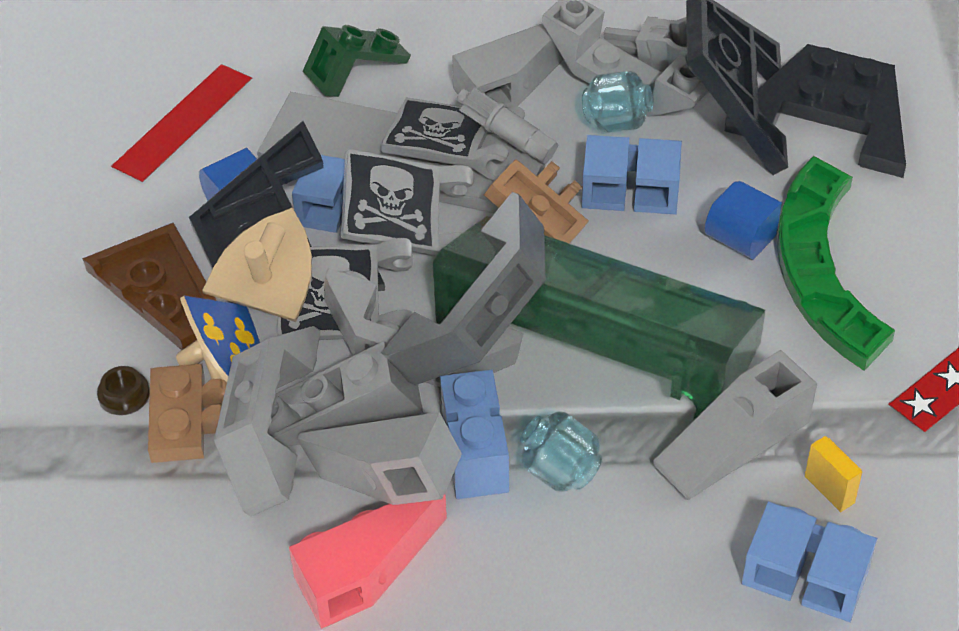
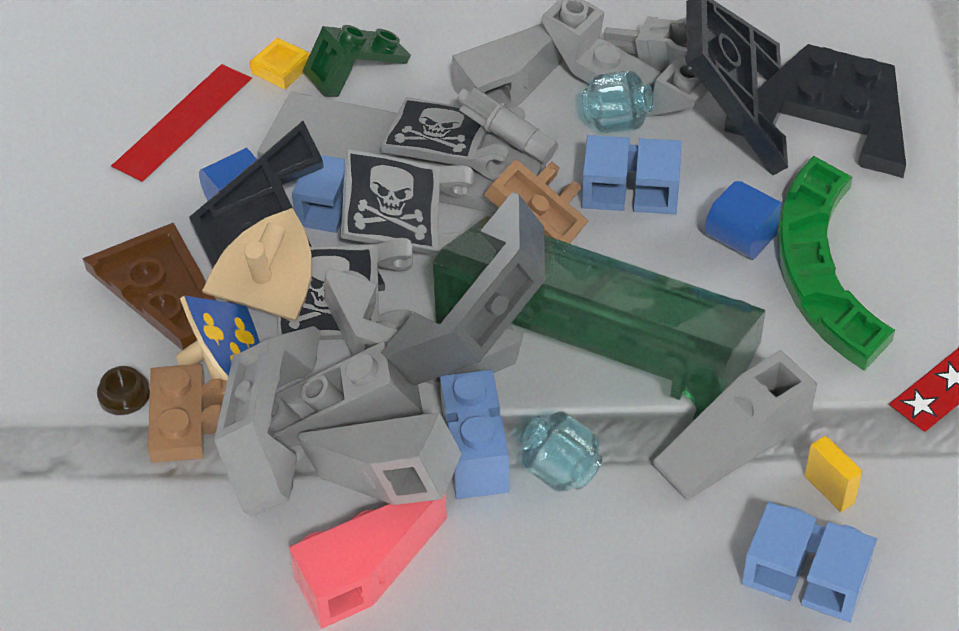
(279, 63): none -> yellow tile

